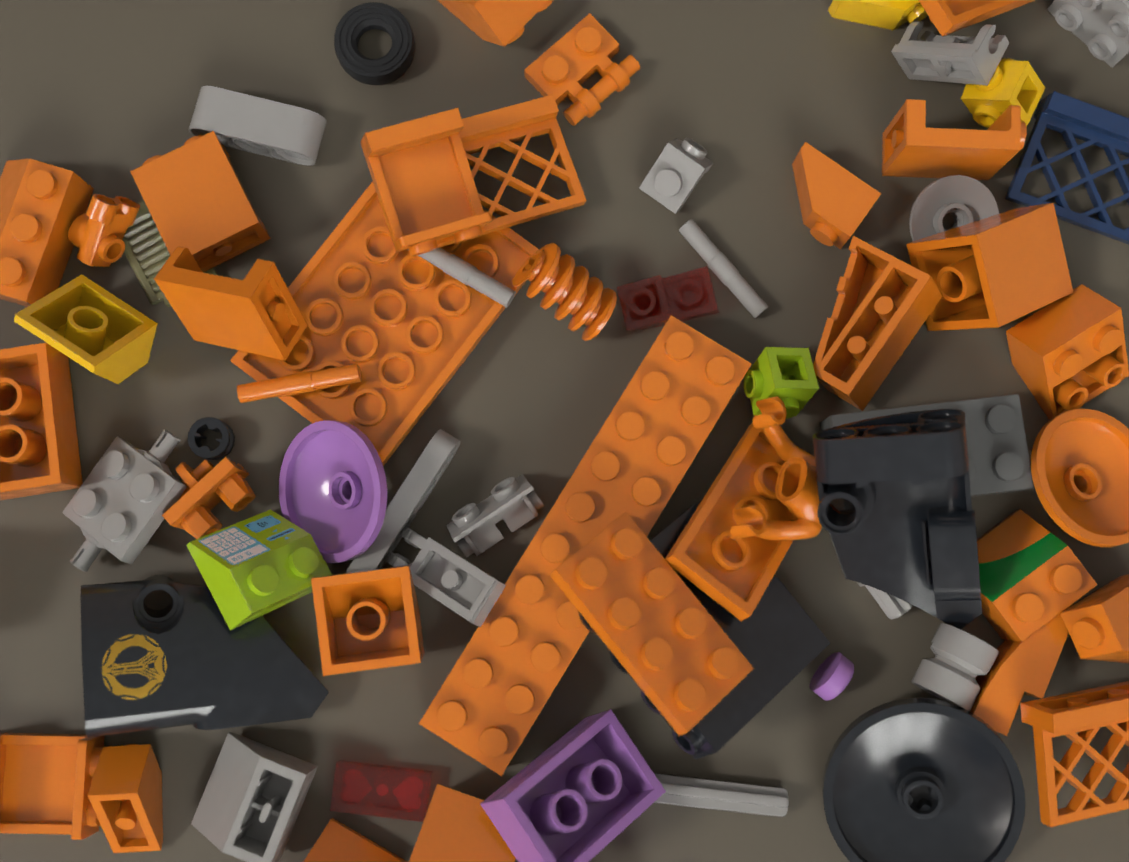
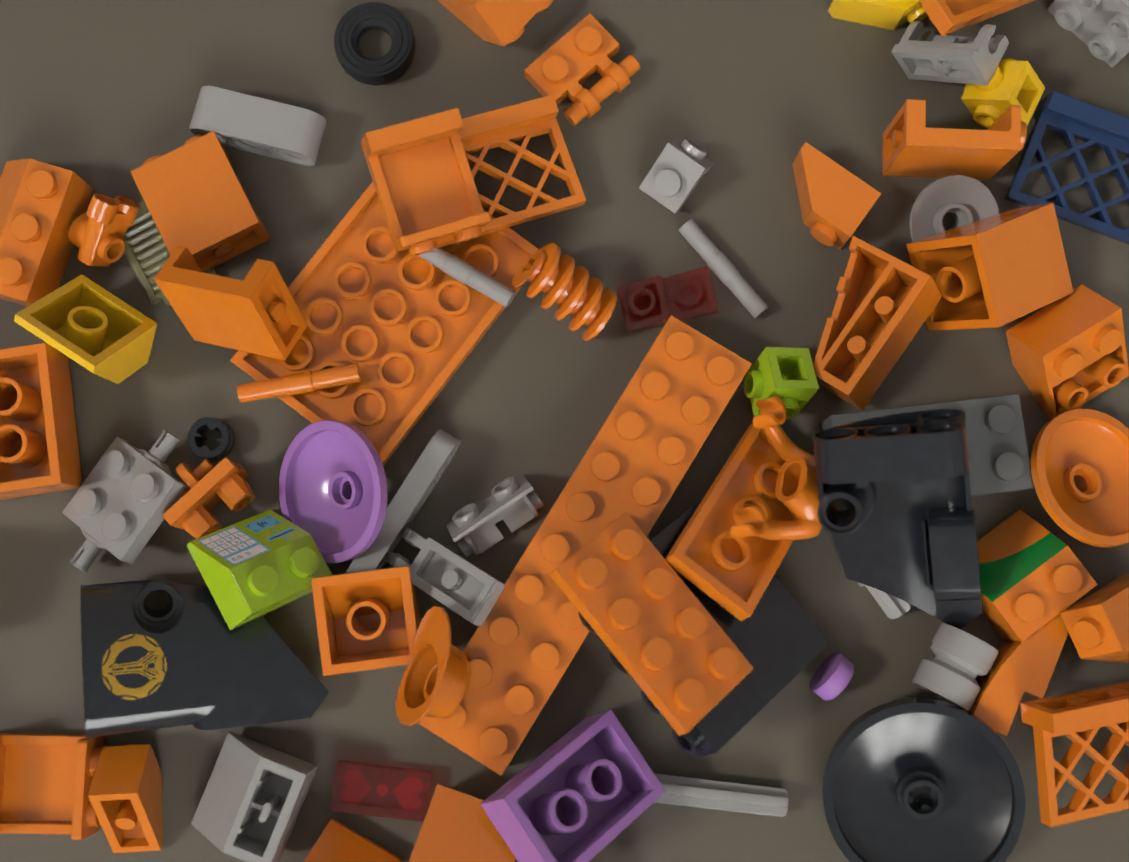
(435, 672): none -> orange piece

